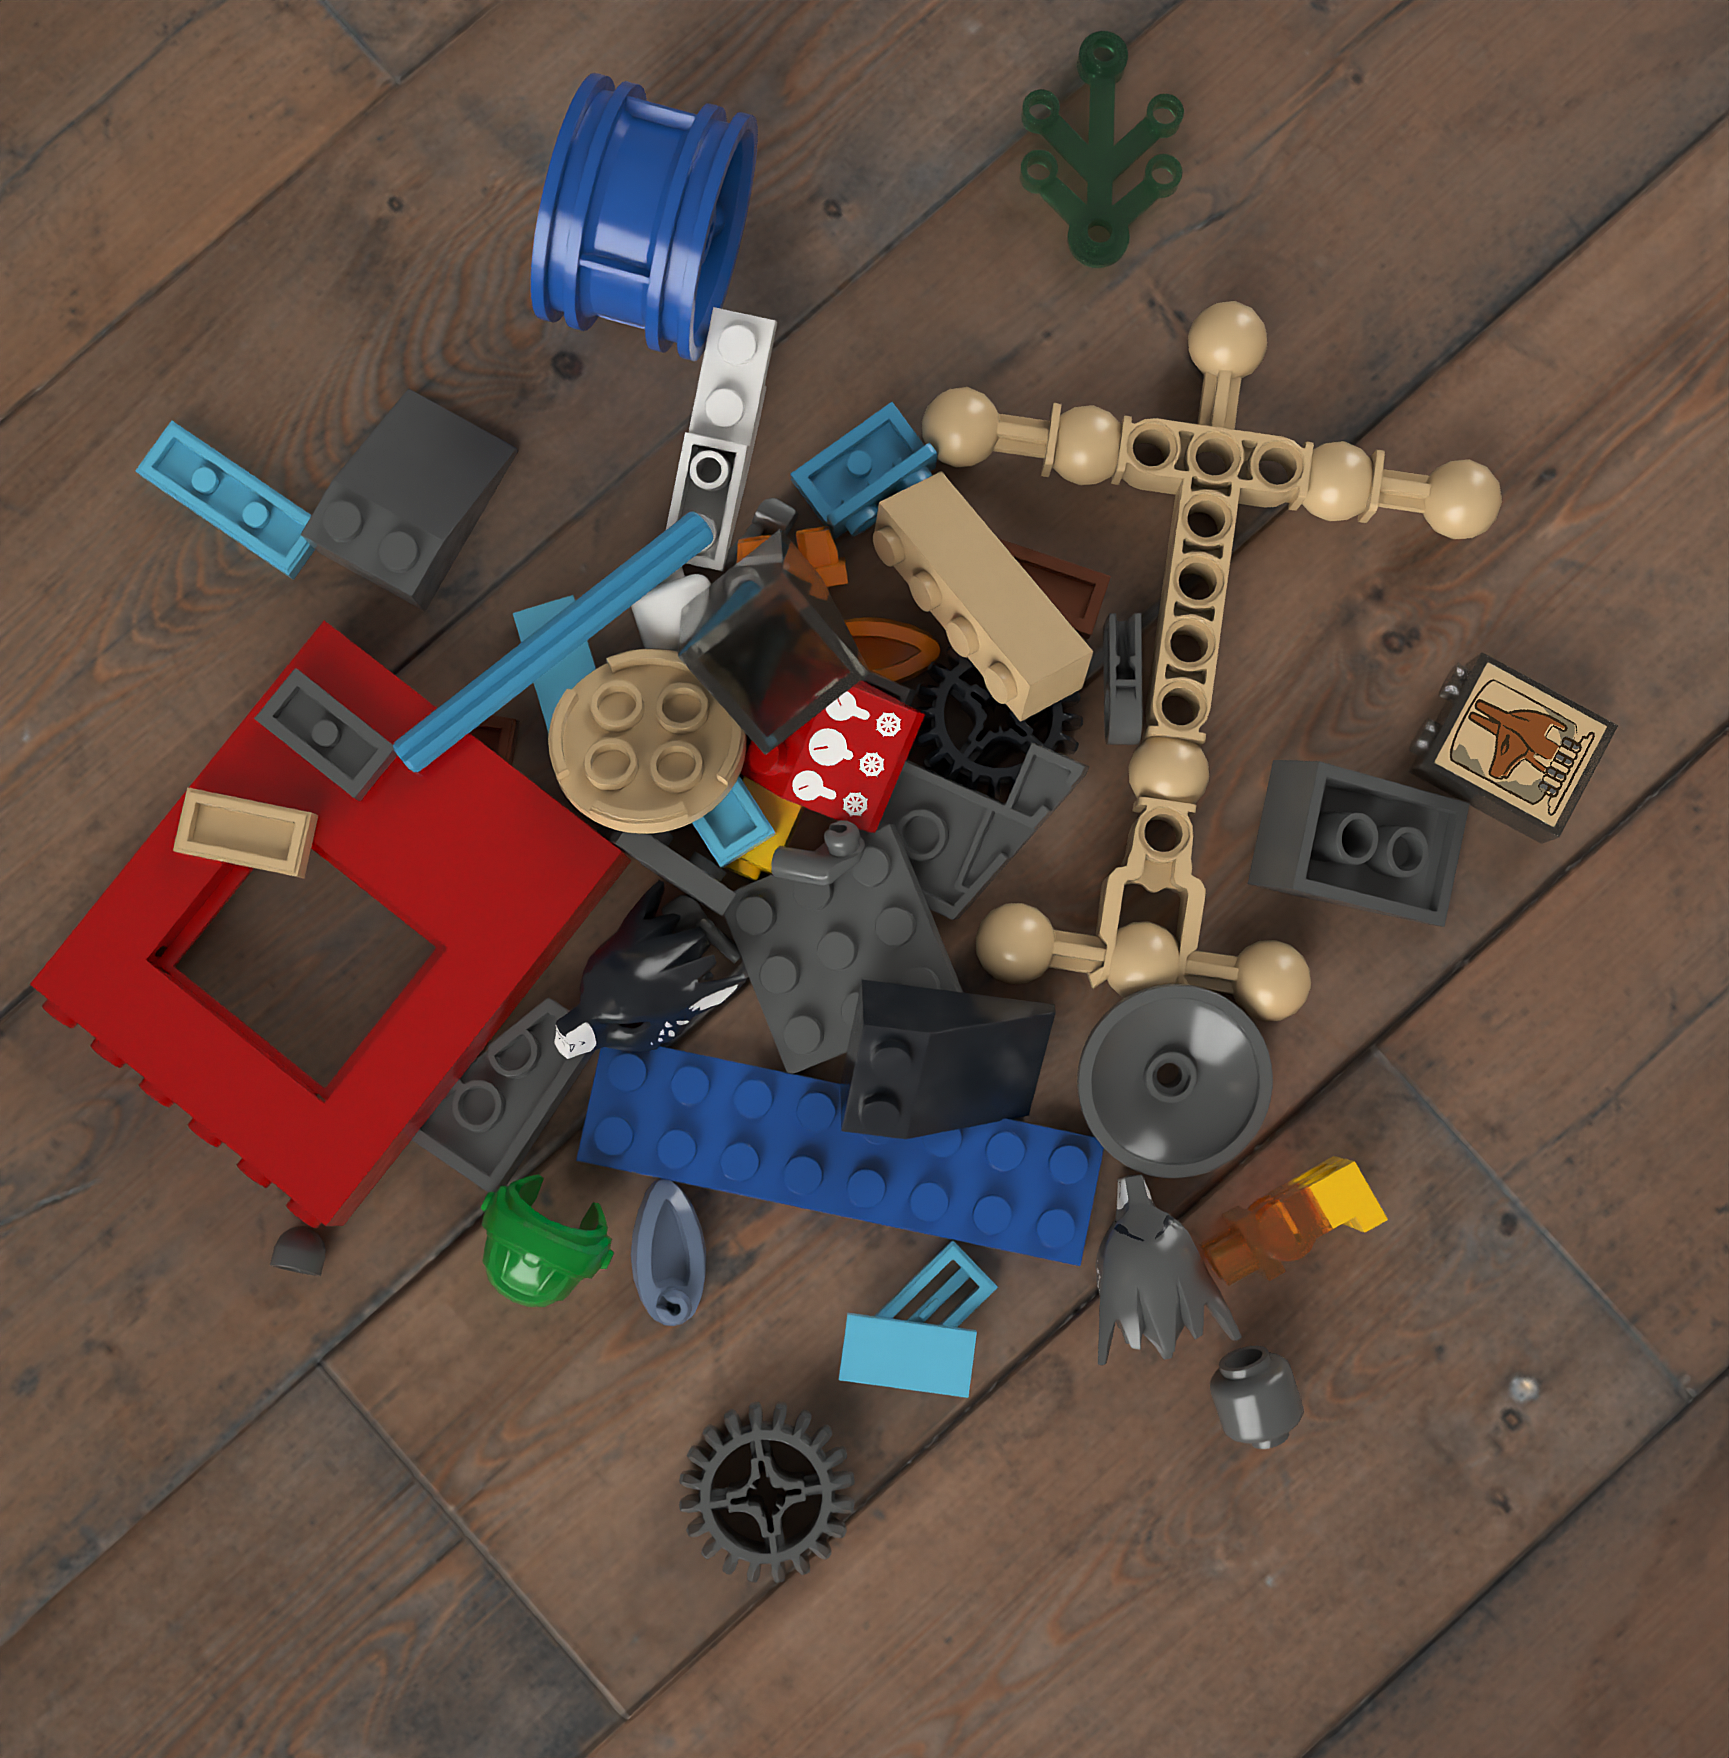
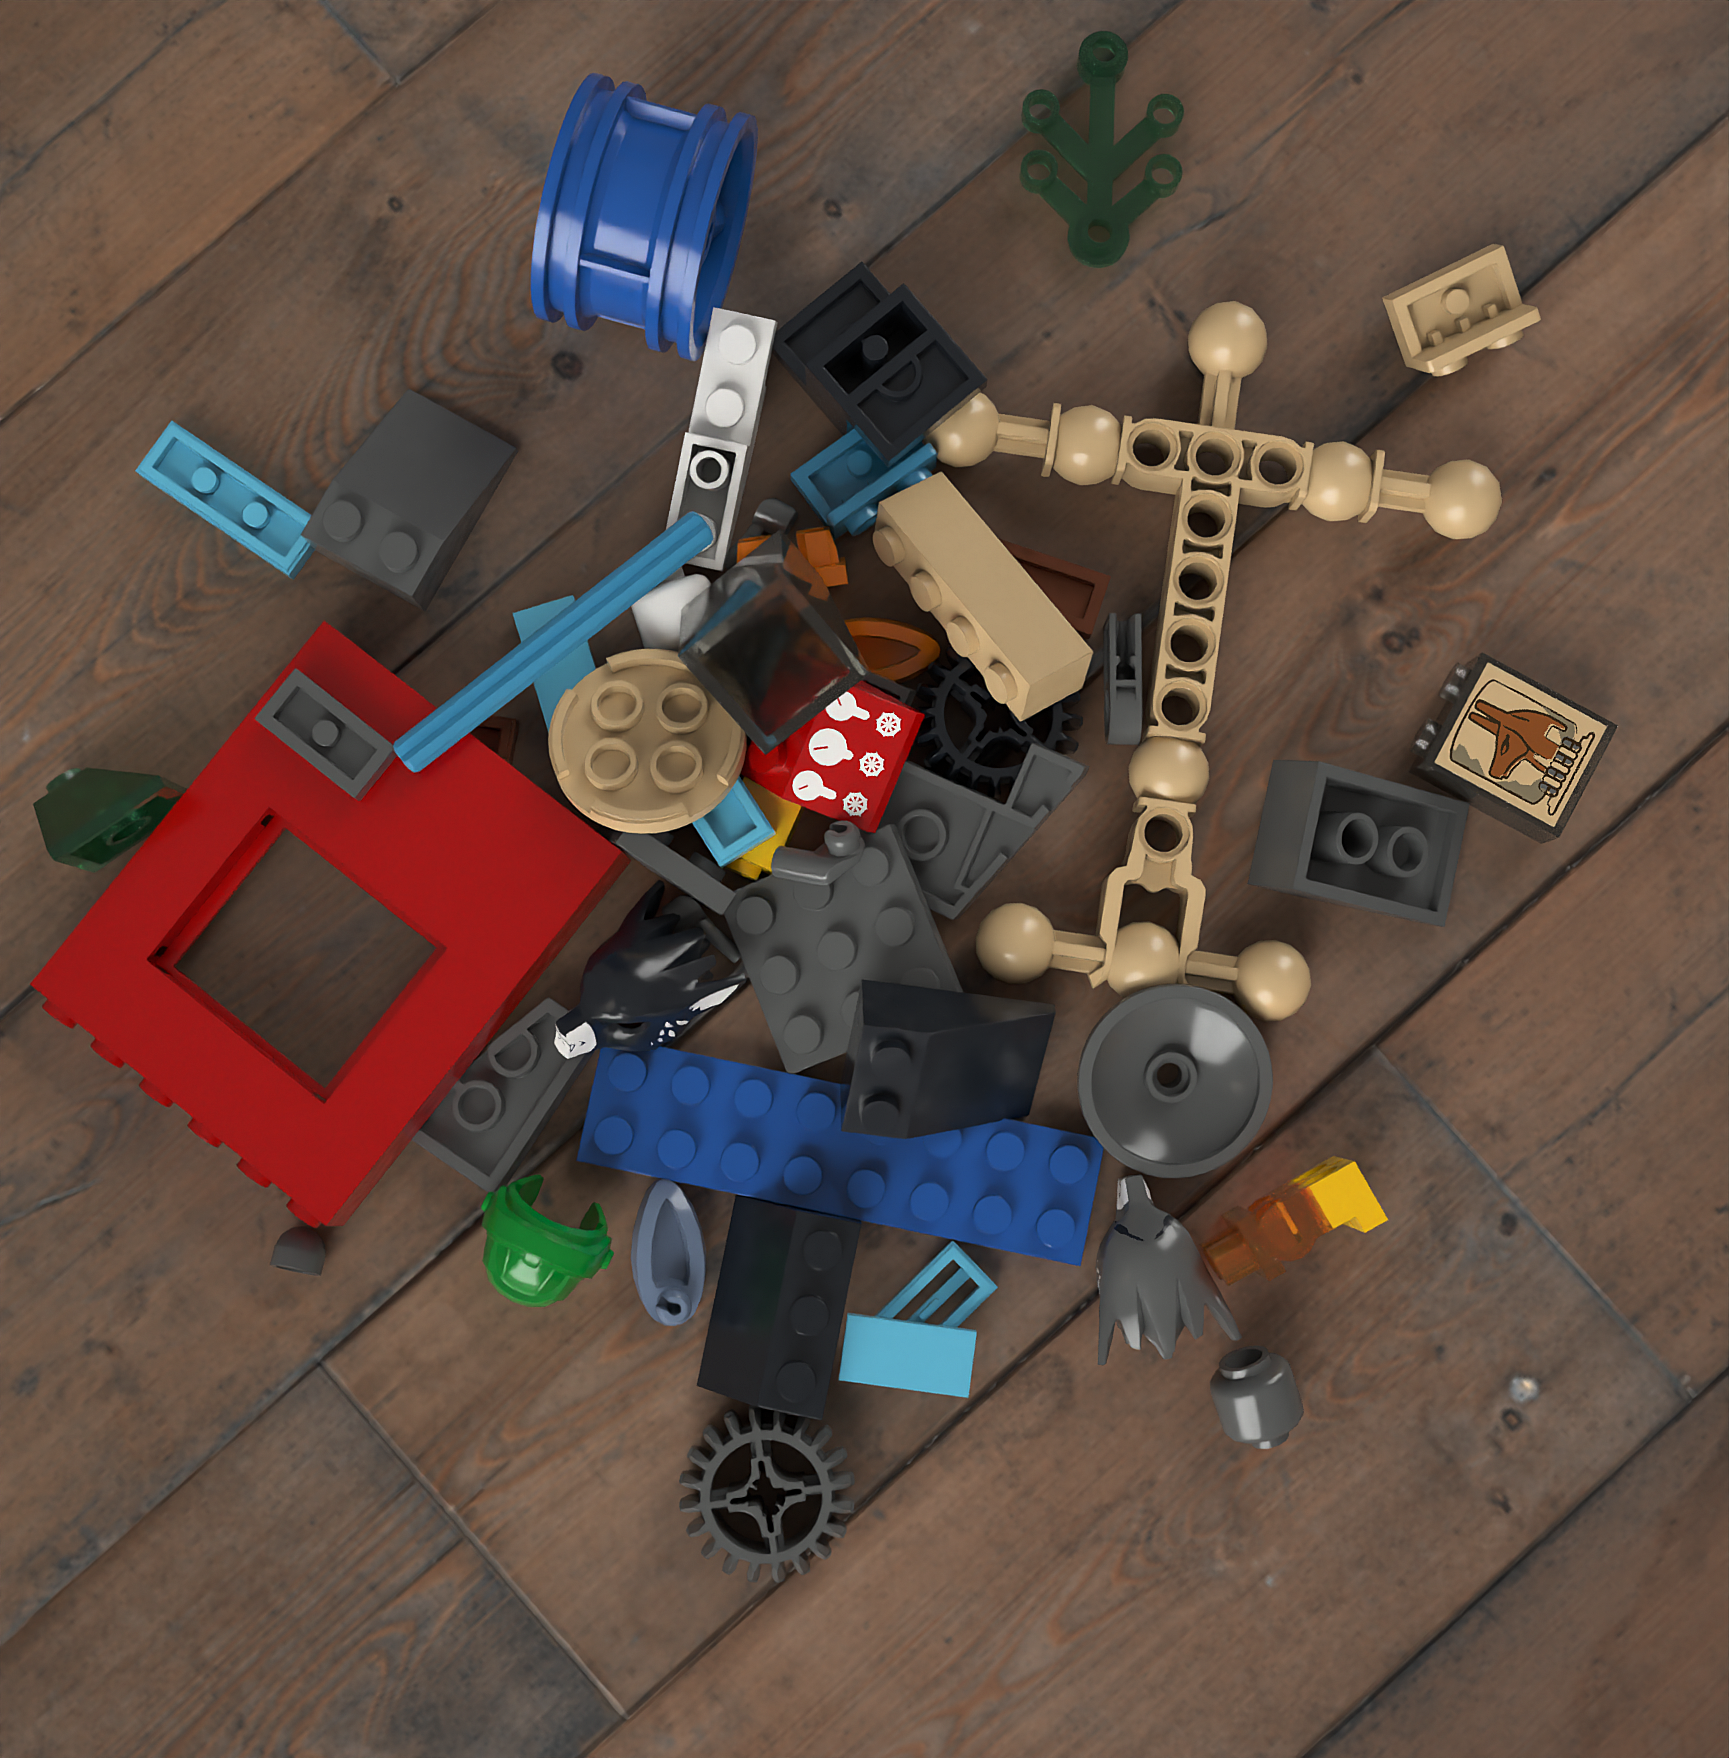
(101, 814): none -> clear green slope
(245, 832): tan tile -> none
(779, 1306): none -> black slope
(877, 363): none -> black bracket
(1459, 312): none -> tan bracket

